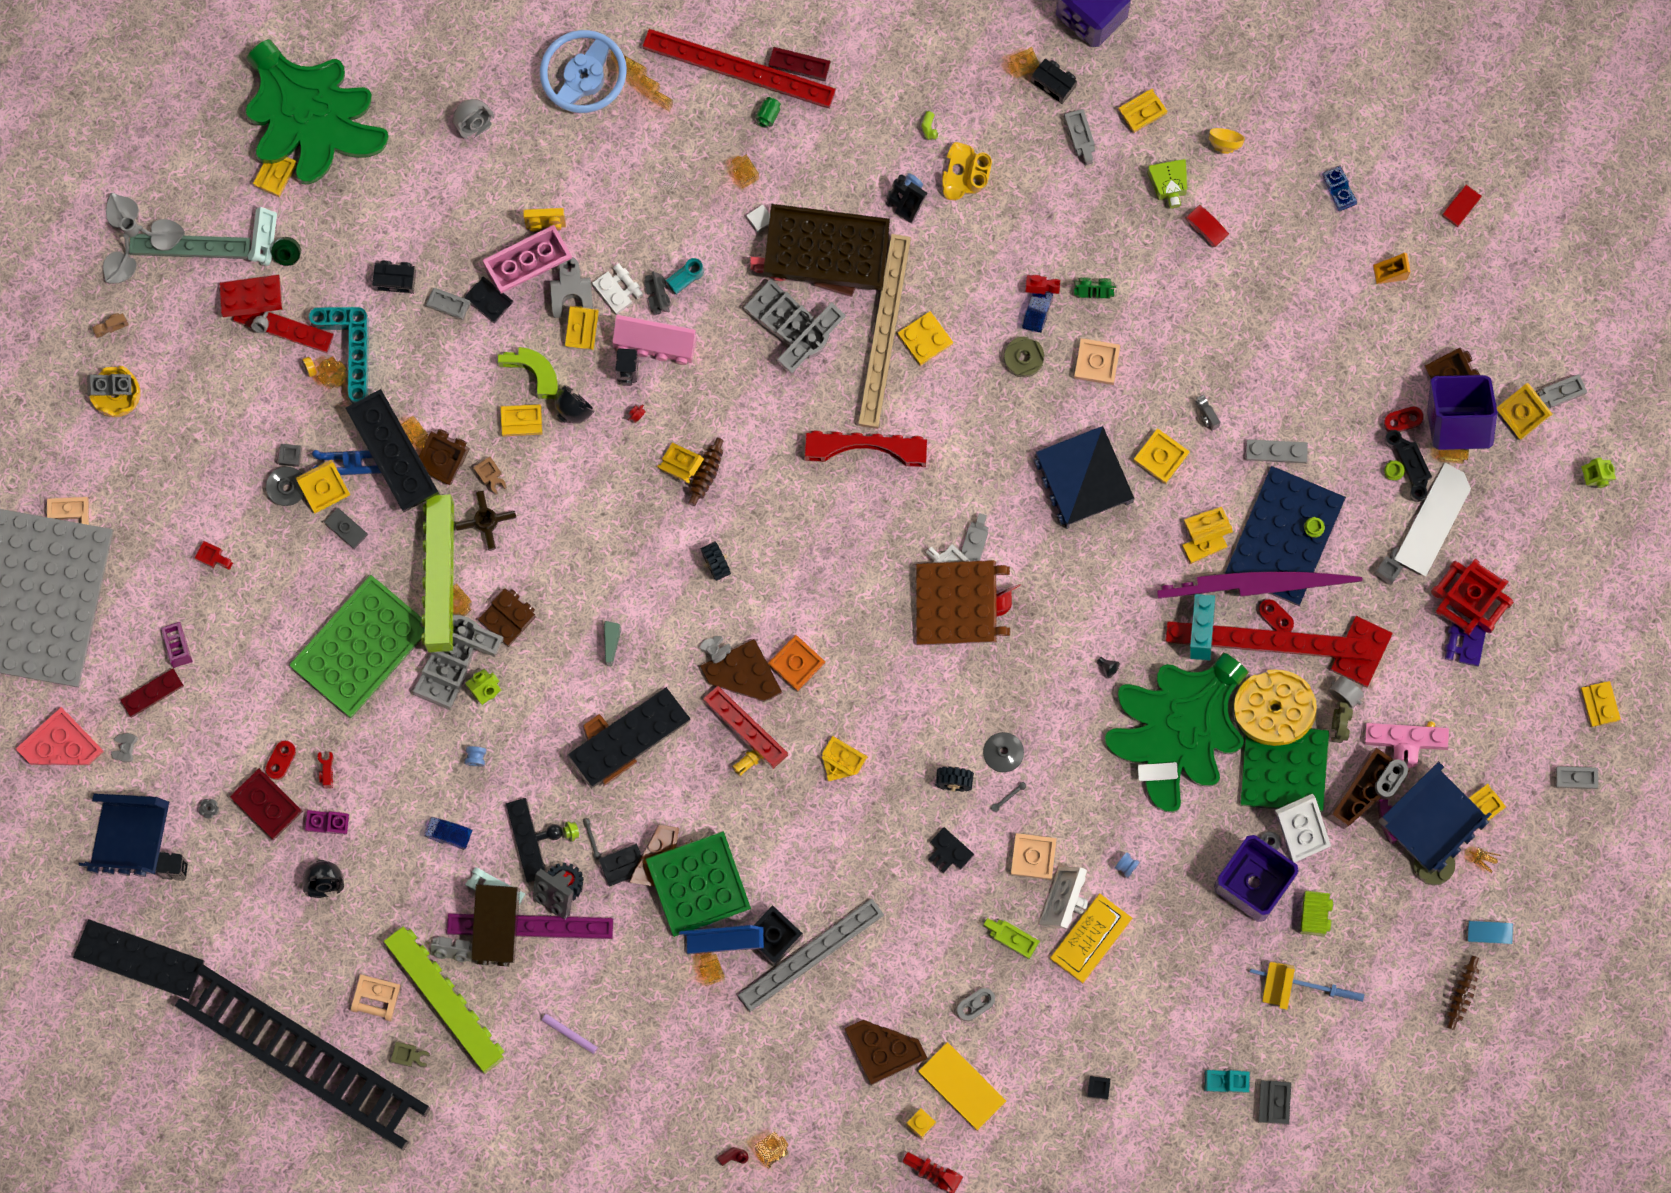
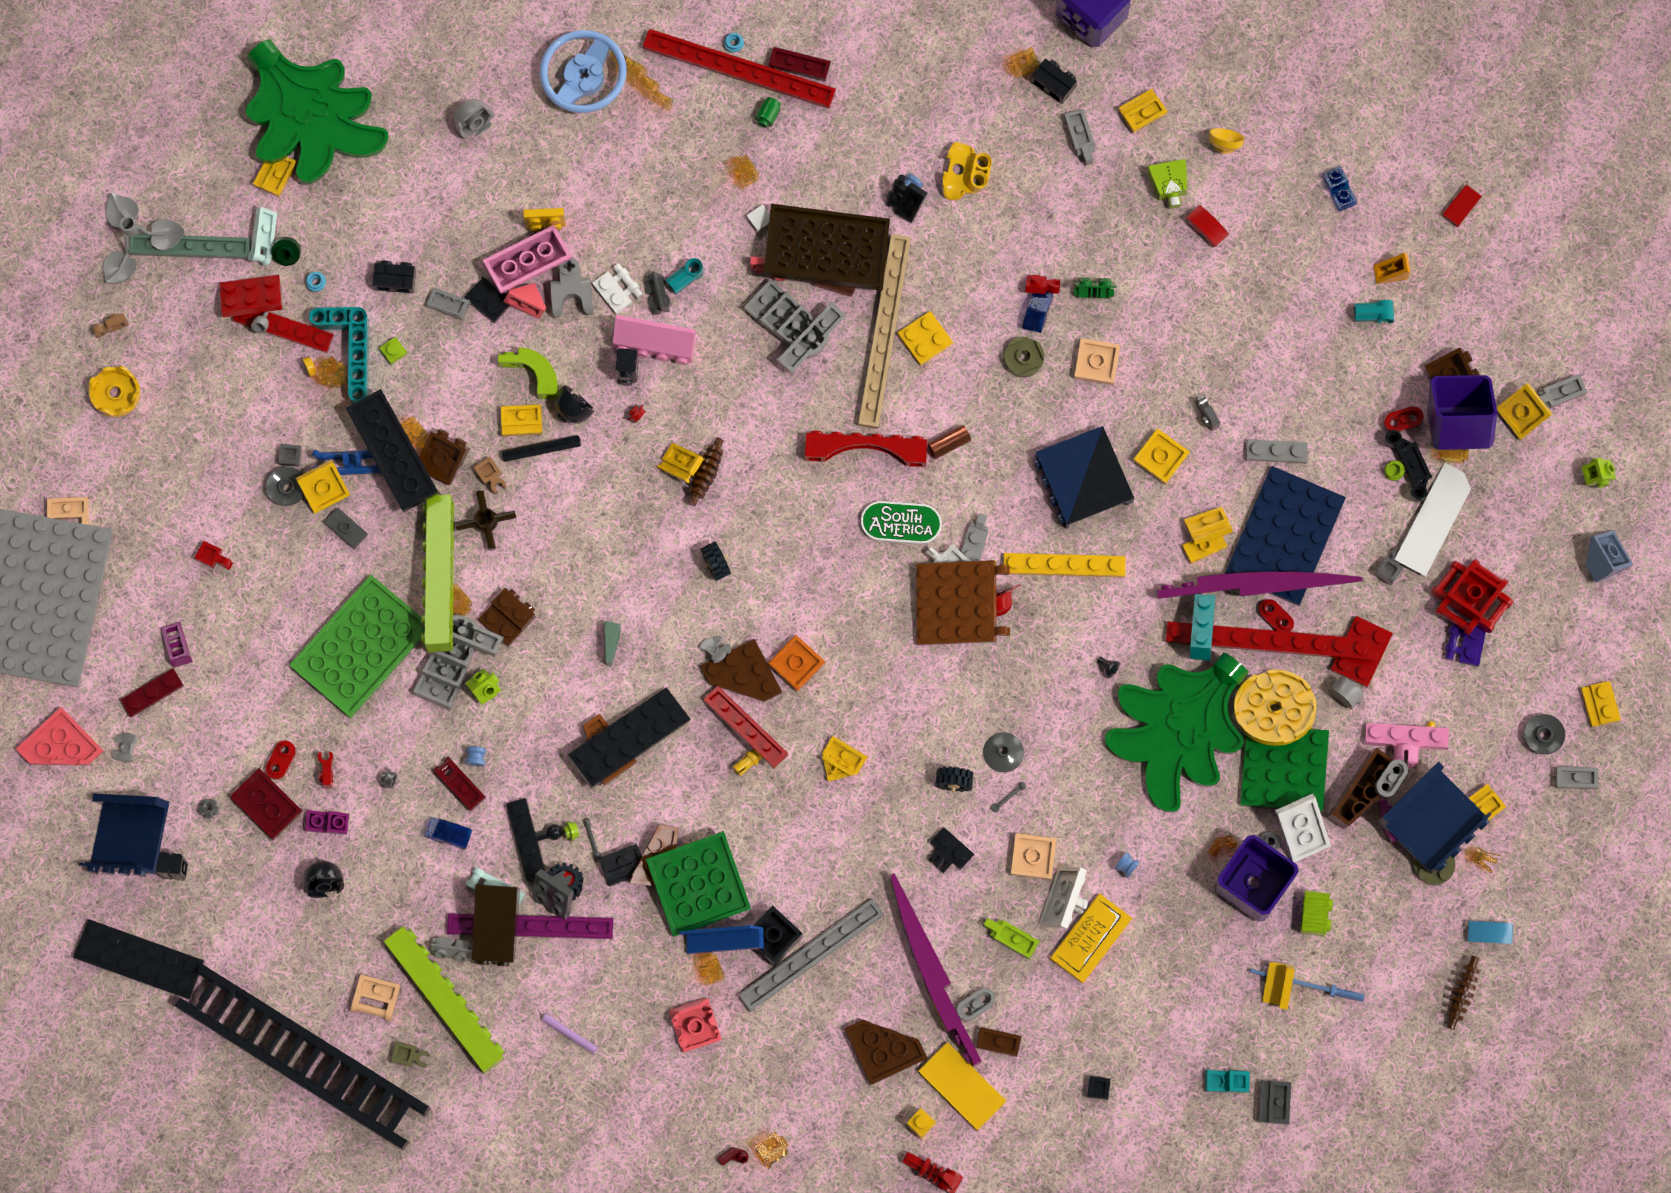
(109, 385): dark grey slope -> none
(312, 276): none -> medium azure plate
(387, 777): none -> flat silver plate
(393, 350): none -> lime plate
(460, 784): none -> dark red plate
(527, 300): none -> coral slope
(541, 448): none -> black axle
(581, 327): yellow plate -> none
(695, 1024): none -> coral slope
(733, 36): none -> medium azure plate
(901, 522): none -> tile
(929, 133): lime arm -> none
(932, 974): none -> magenta slope
(949, 441): none -> copper axle
(998, 1042): none -> reddish brown plate
(1065, 564): none -> yellow plate
(1157, 771): white sticker -> none
(1221, 842): none -> clear orange arm
(1314, 527): lime plate -> none
(1340, 722): olive plate -> none
(1379, 311): none -> teal piece
(1552, 727): none -> dark grey dish
(1606, 556): none -> sand blue slope

